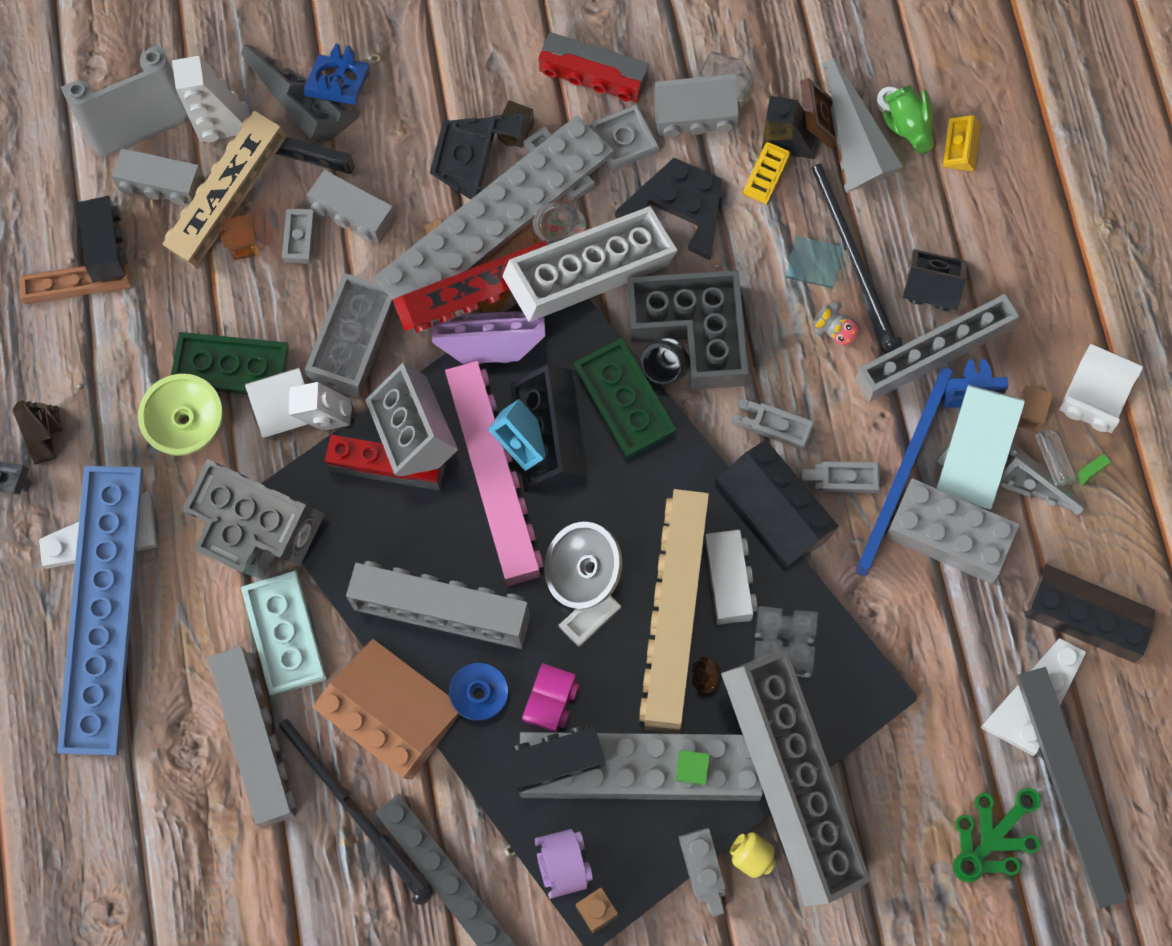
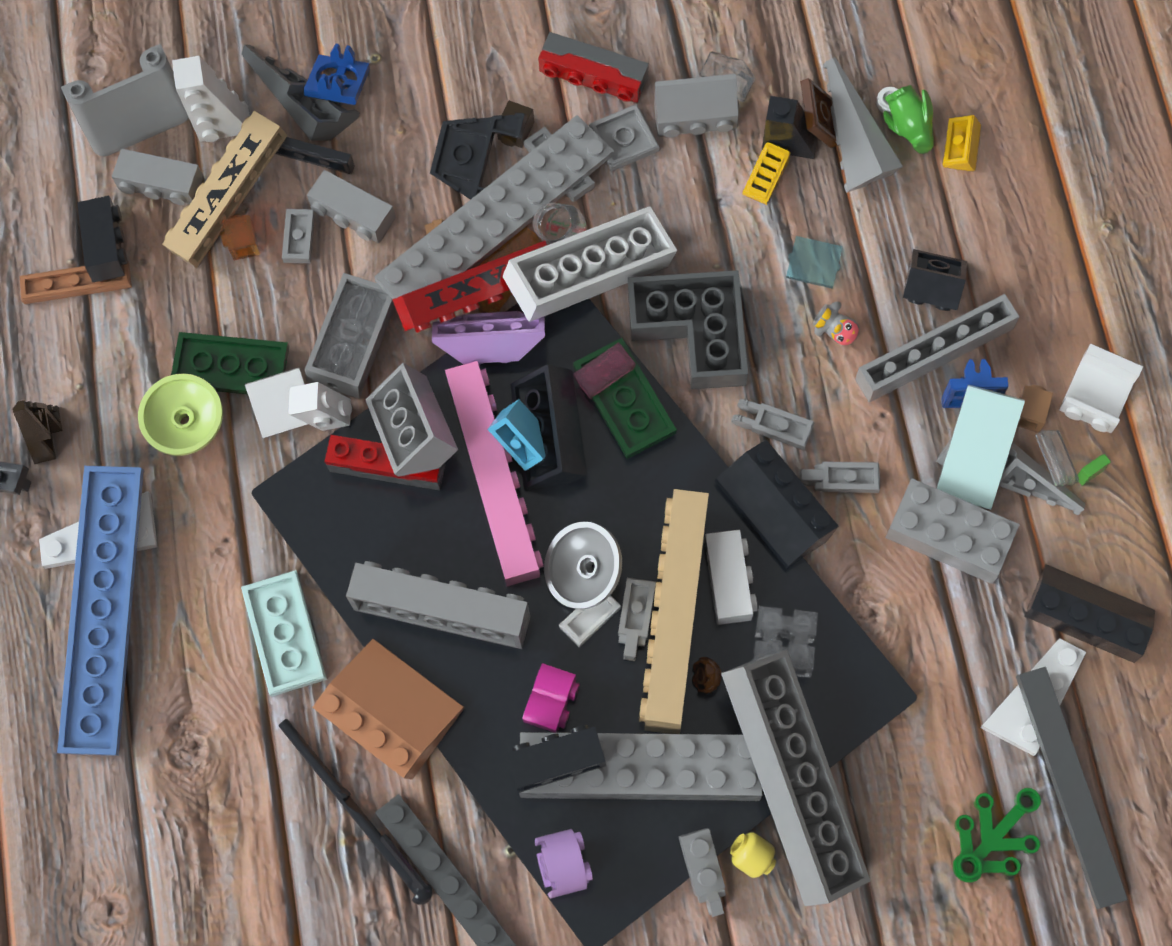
(249, 521): piece -> none
(251, 737): light grey brick -> none
(478, 678): blue dish -> none
(596, 910): medium nougat brick -> none
(604, 370): none -> clear pink plate
(635, 615): none -> light grey hinge
(665, 361): black helmet -> none
(686, 194): black wing -> none
(692, 767): bright green tile -> none
(869, 297): black bar -> none
(903, 472): blue tile -> none

